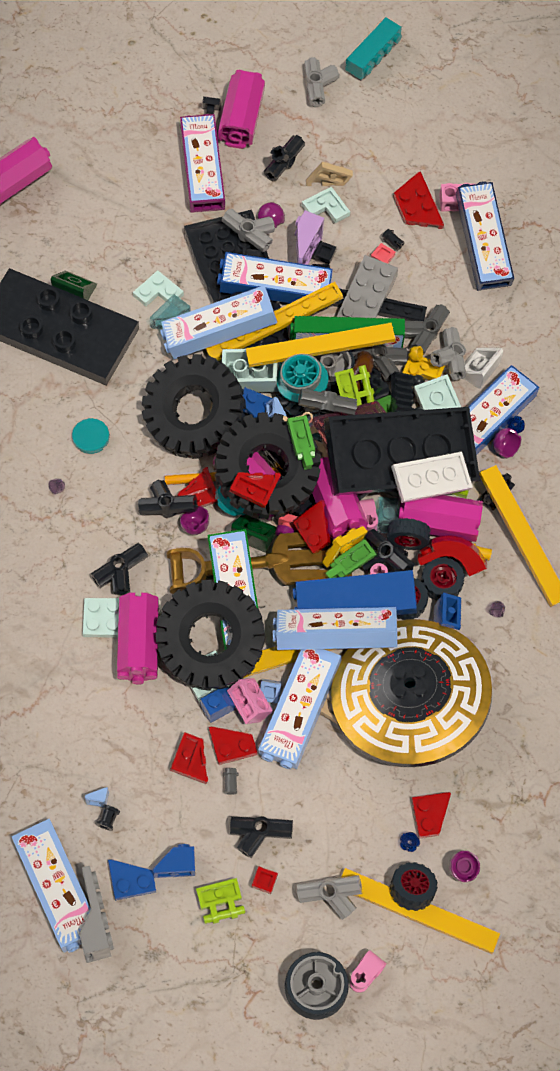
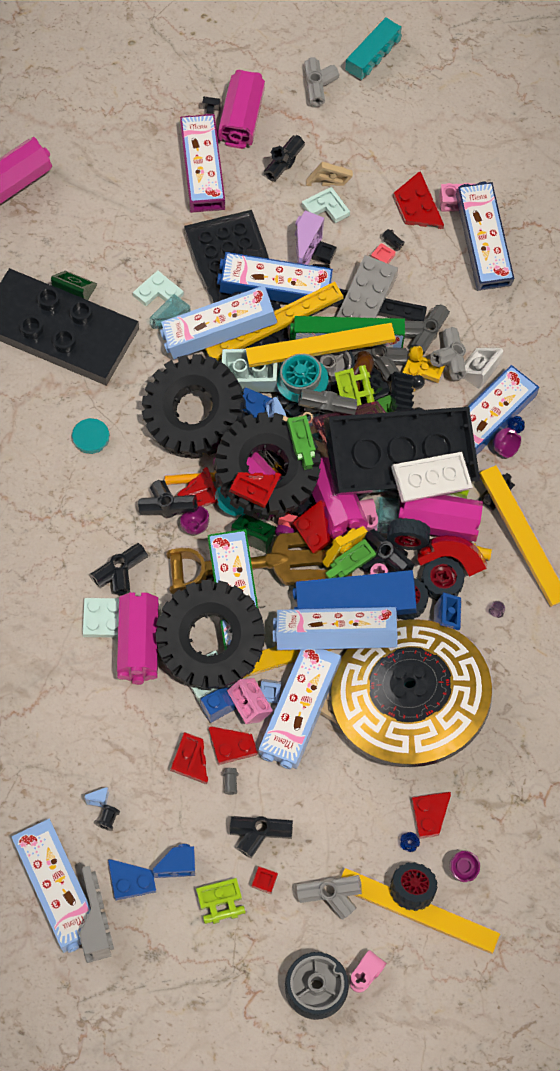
(56, 485): clear purple hinge -> none
(256, 229): light grey piece -> none
(273, 211): magenta hair -> none
(436, 394): light aqua plate -> none

